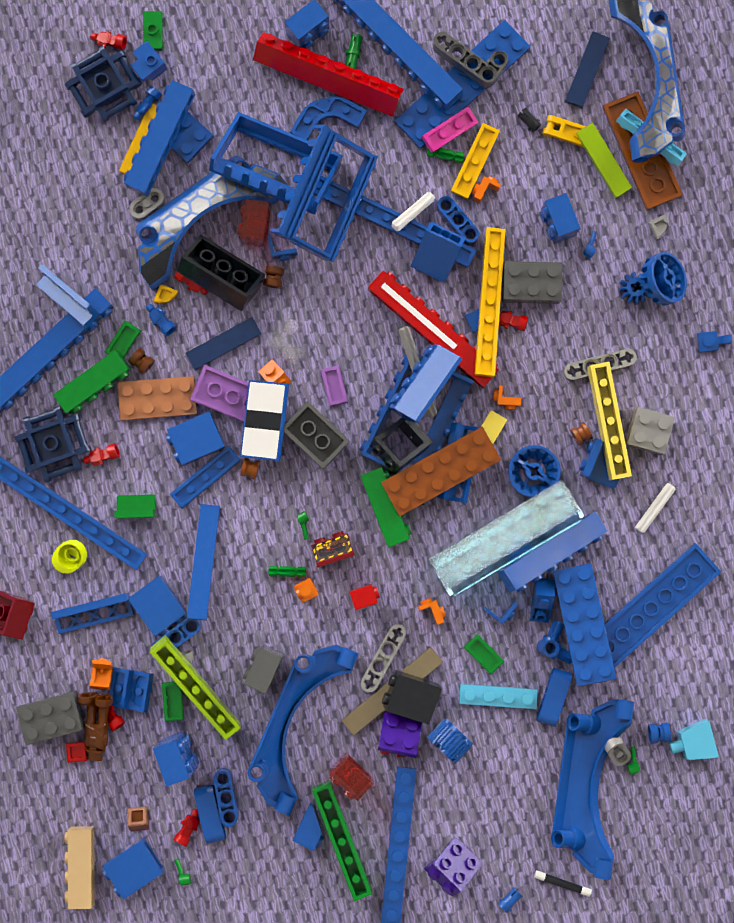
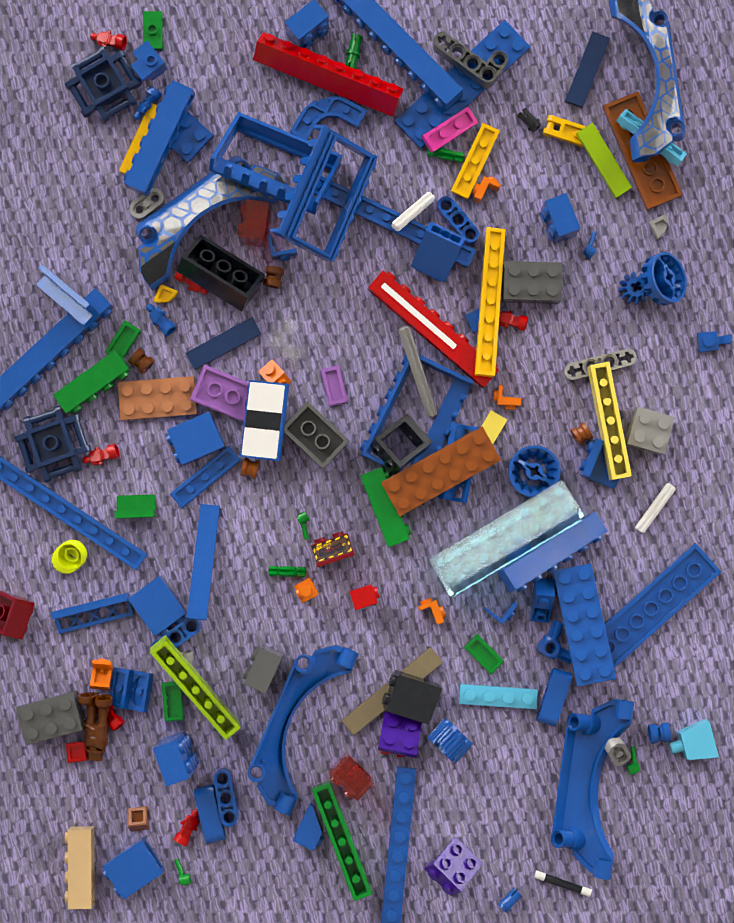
(380, 656): light grey beam -> none
(424, 383): slope -> none

